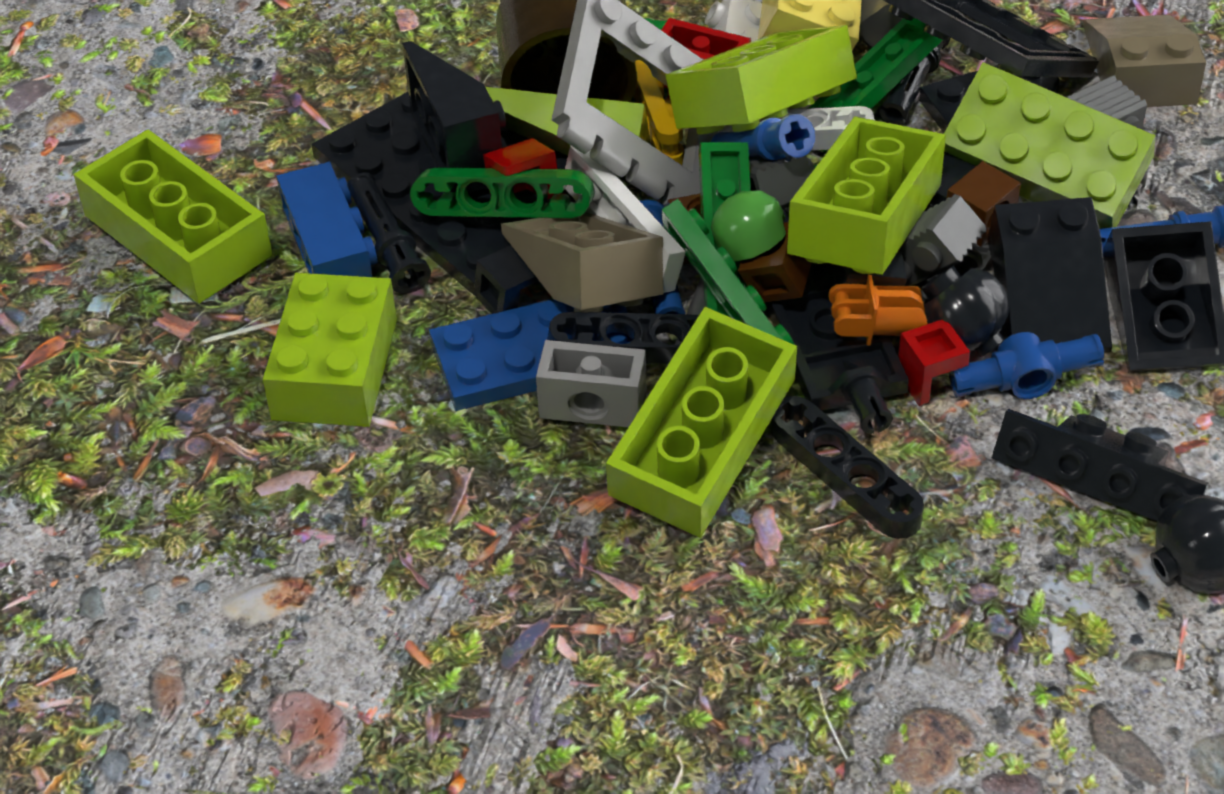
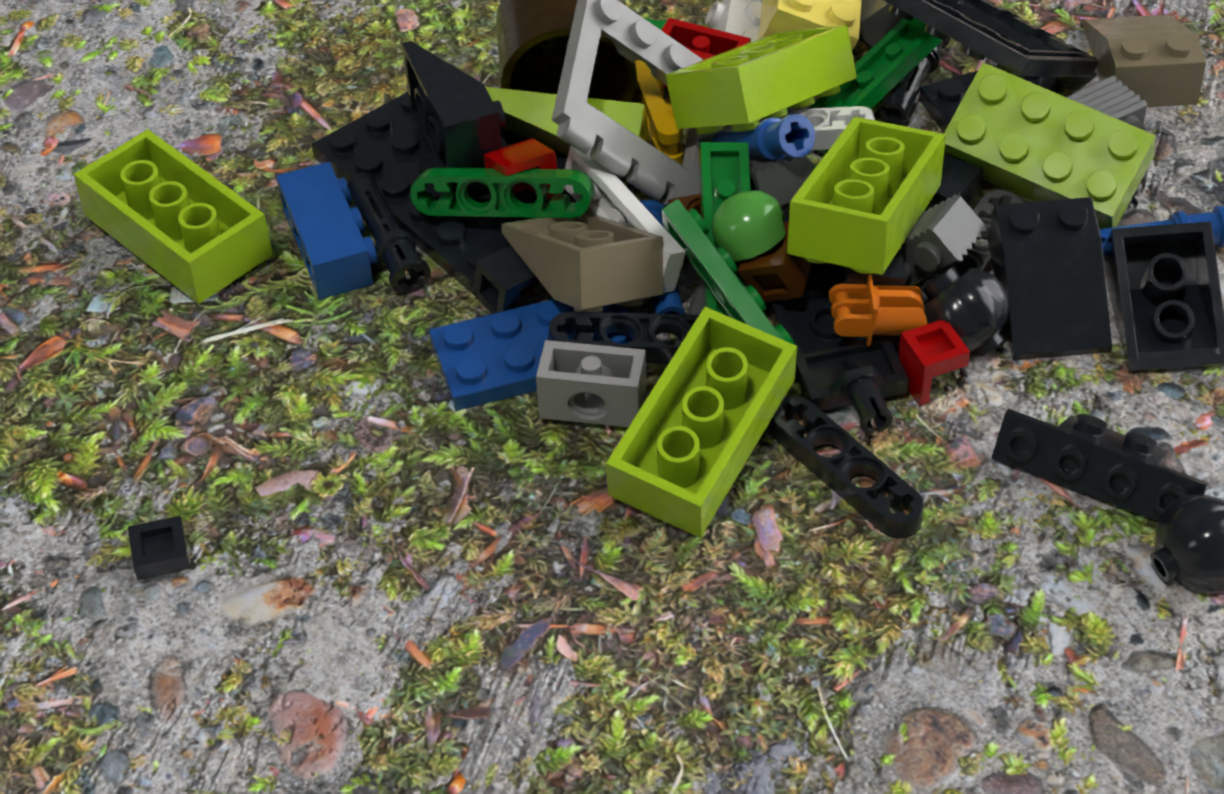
(158, 547): none -> black plate
(330, 350): lime brick -> none
(983, 189): reddish brown brick -> none
(1027, 365): blue pin -> none

